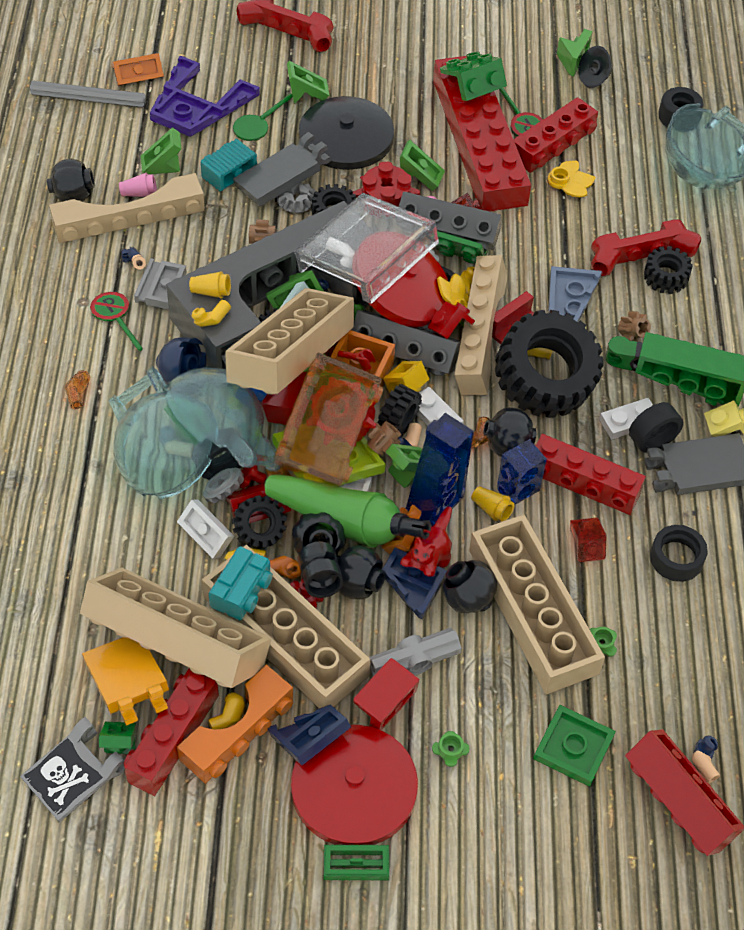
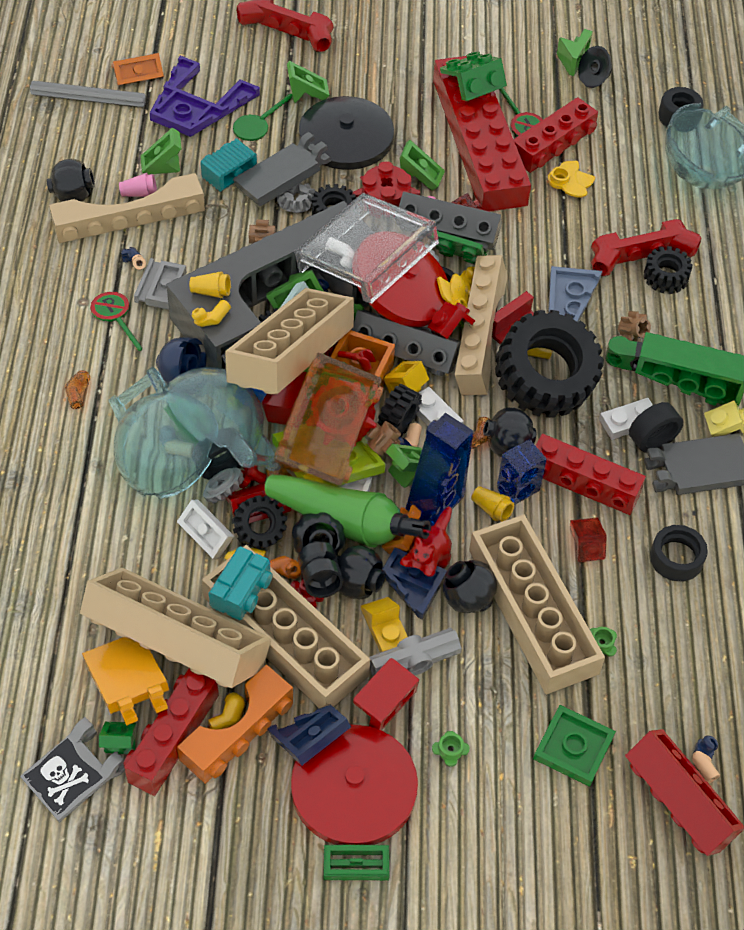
(384, 623): none -> yellow slope

